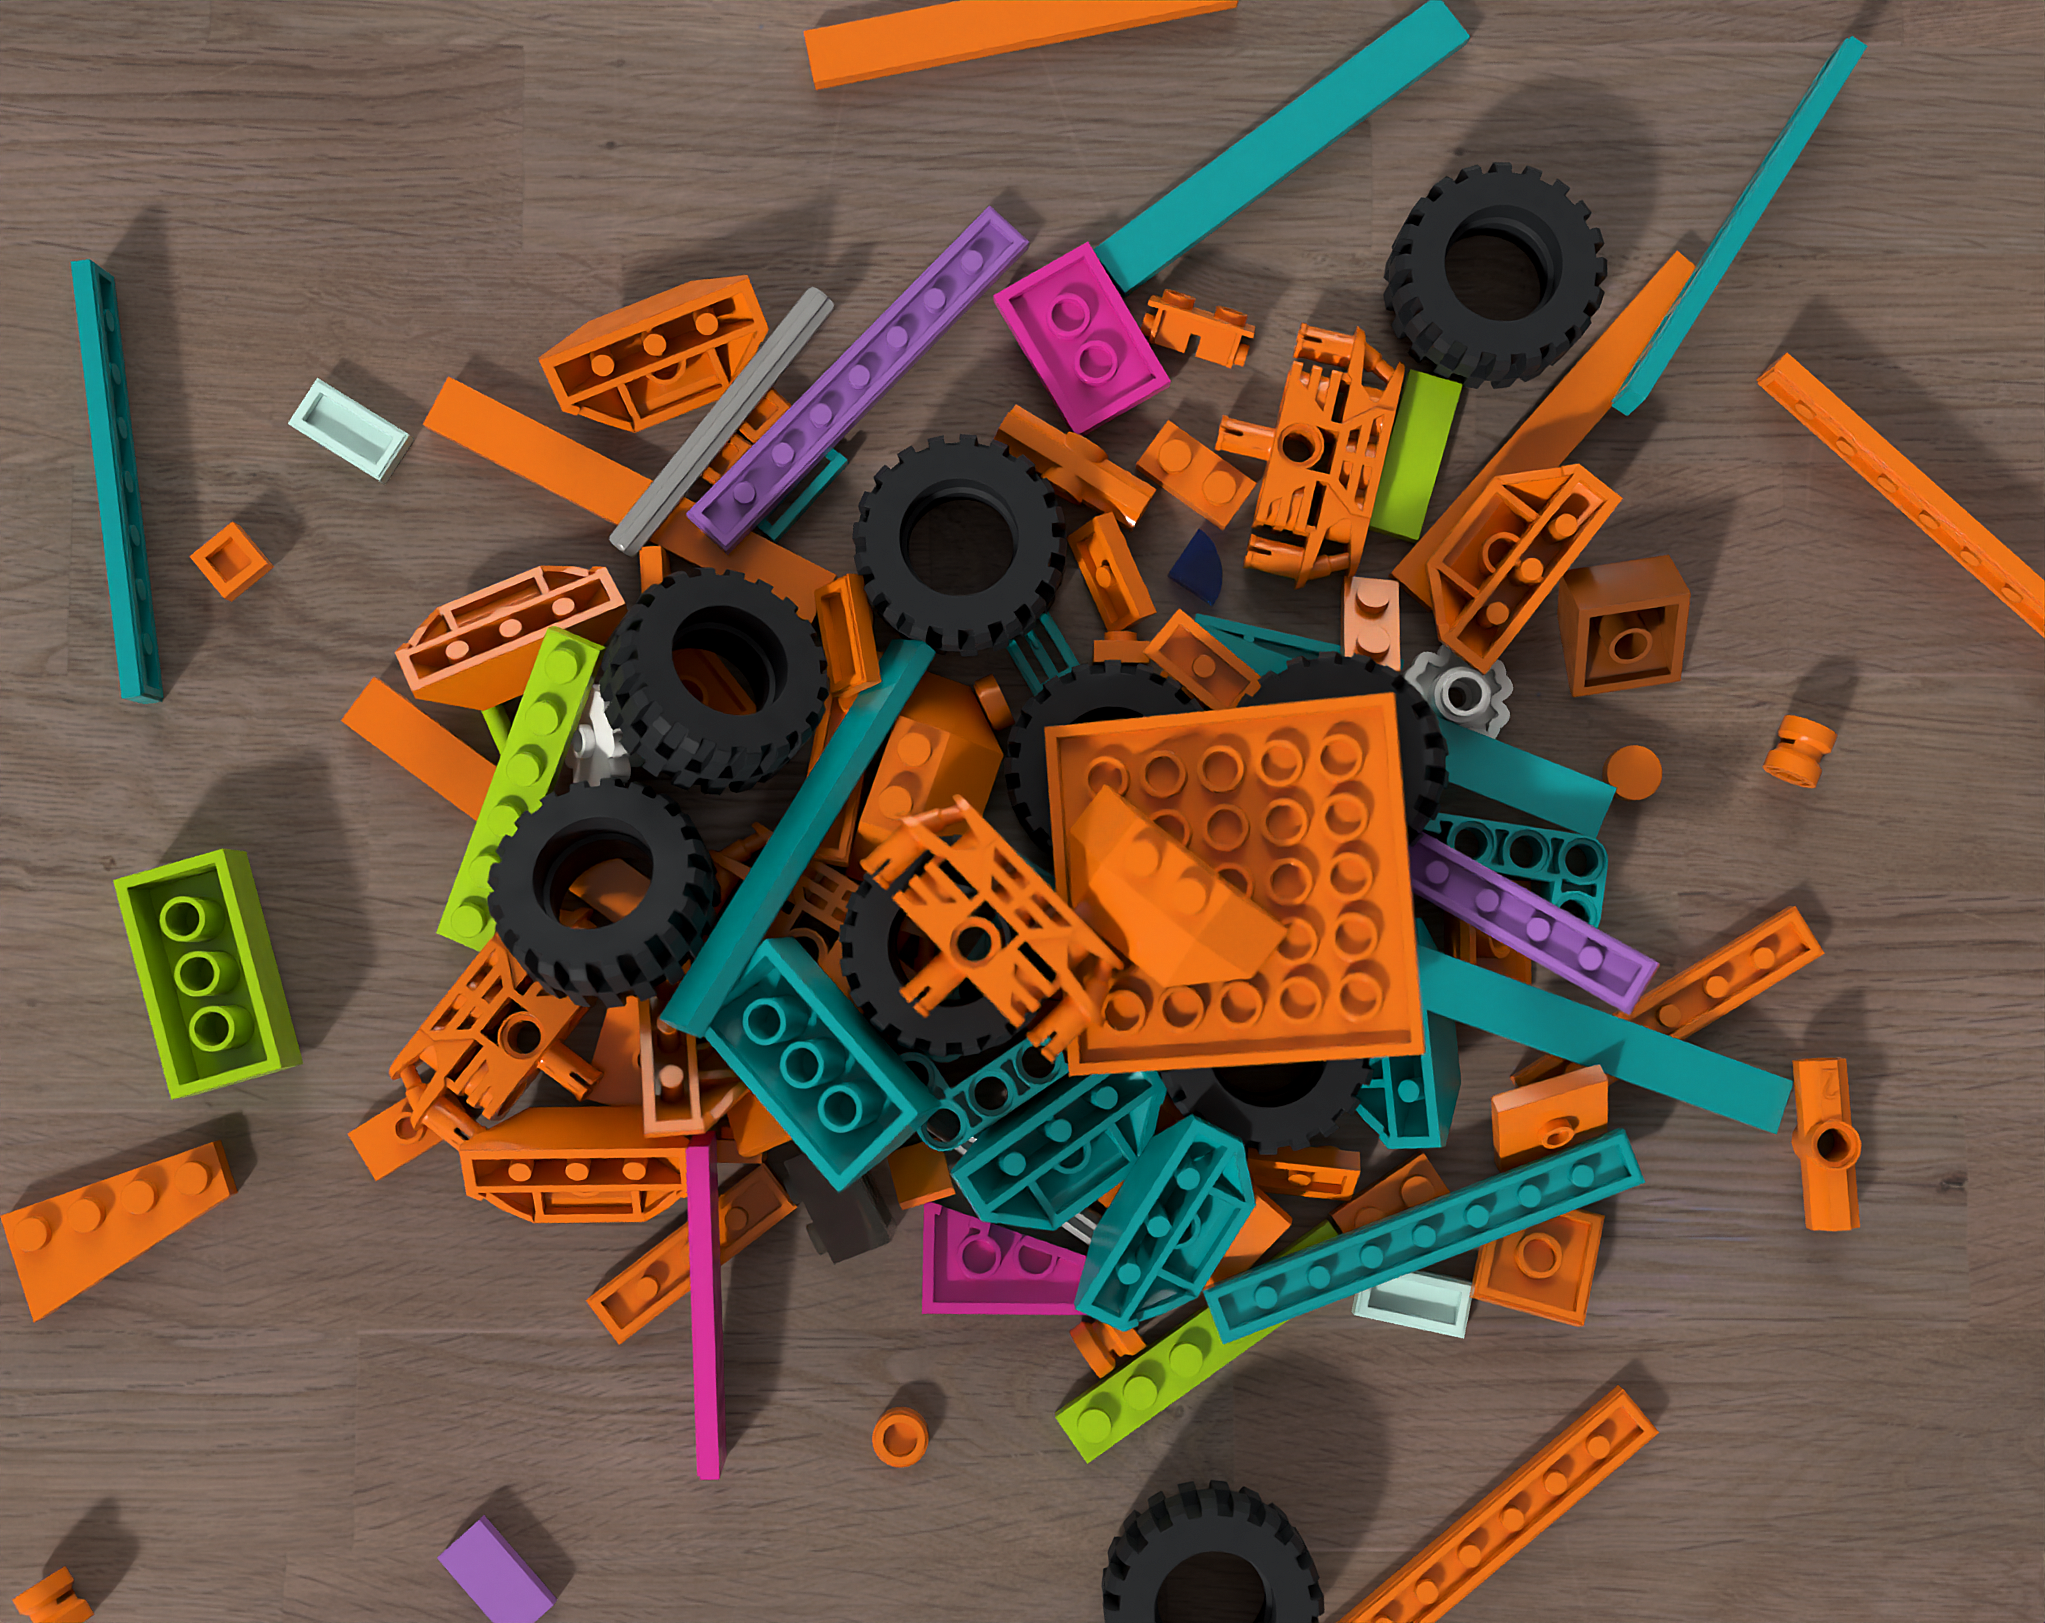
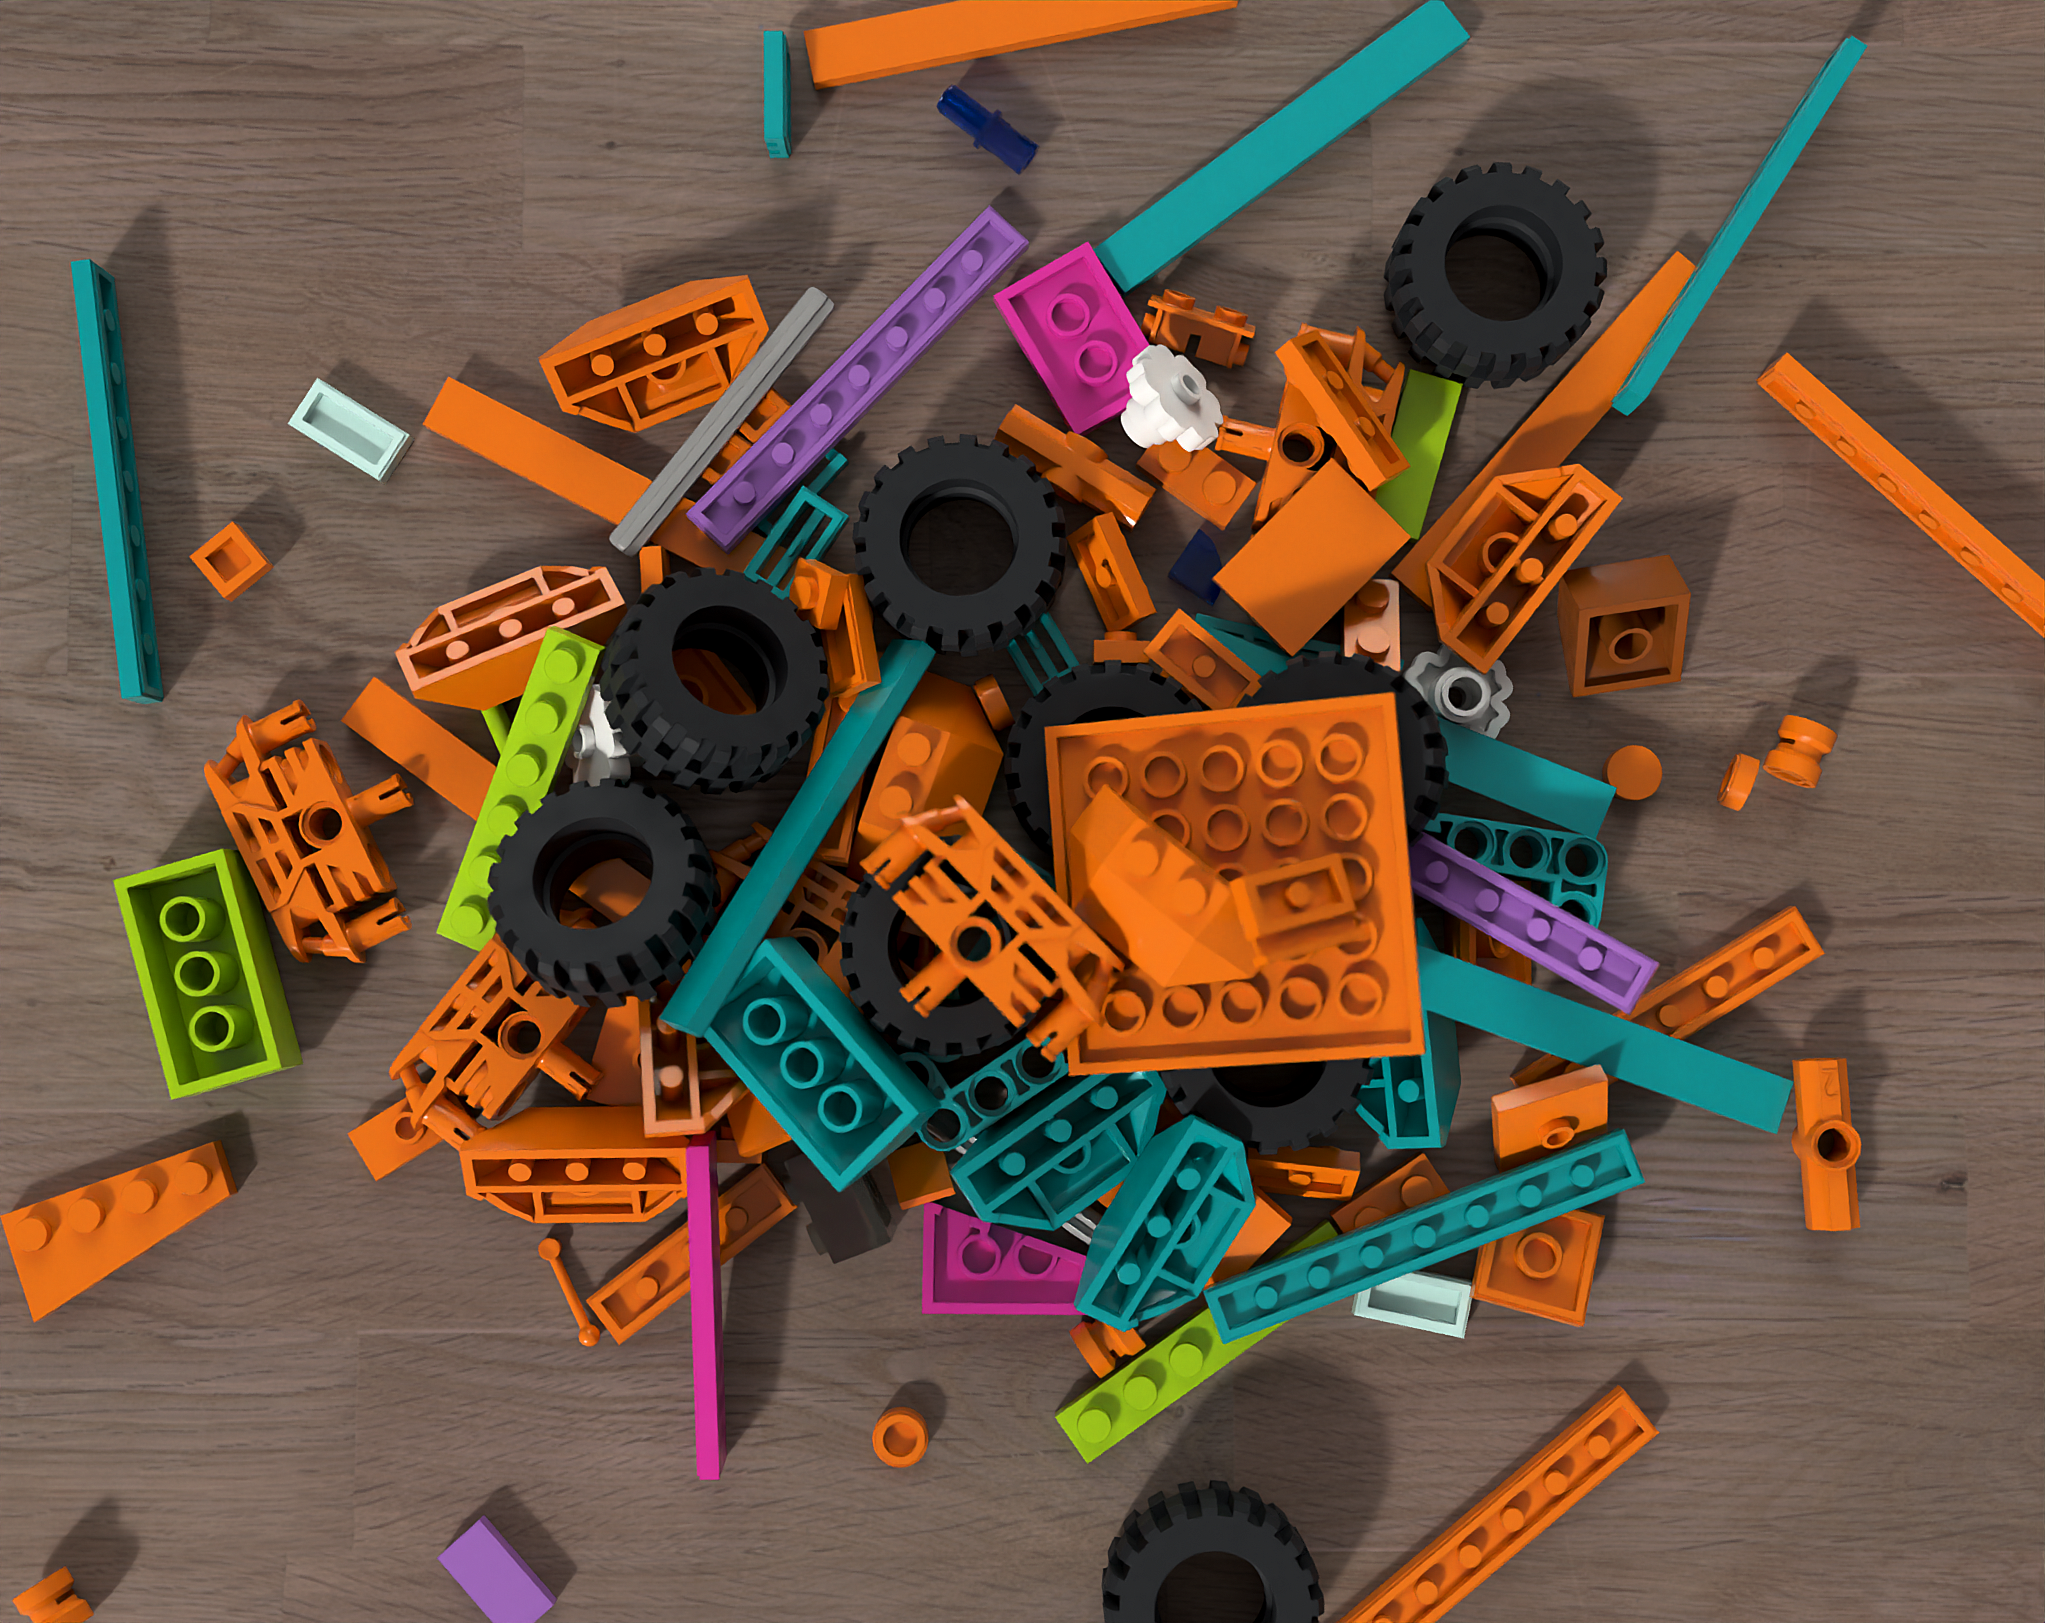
(282, 813): none -> orange piece
(550, 1250): none -> orange hinge
(777, 94): none -> teal tile
(781, 529): none -> teal tile
(818, 593): none -> orange plate
(988, 129): none -> clear blue axle
(1169, 402): none -> white plant
(1296, 909): none -> orange plate
(1311, 557): none -> orange tile
(1342, 409): none -> orange plate
(1738, 781): none -> orange tile

